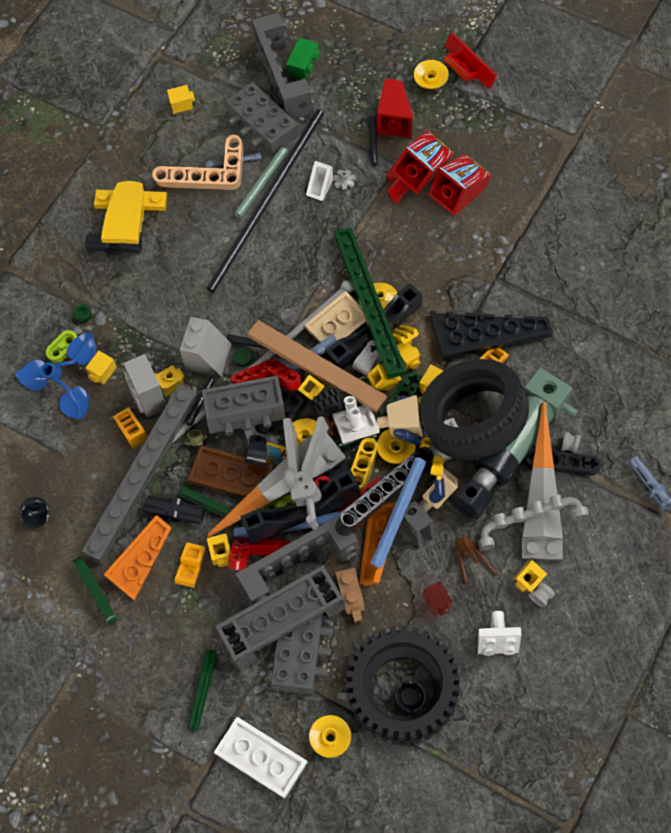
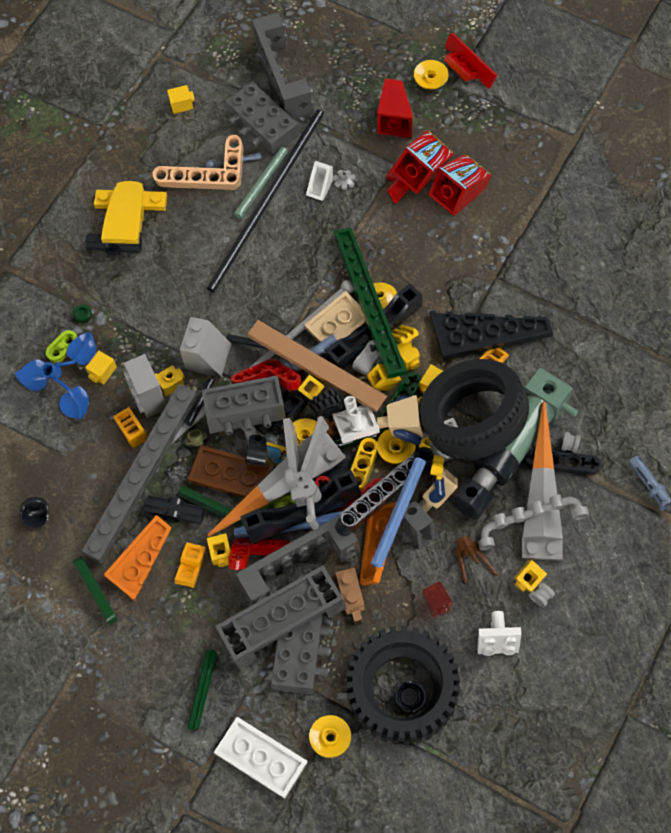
(242, 357): dark green tile -> none
(303, 58): green brick -> none
(373, 142): black bar -> none

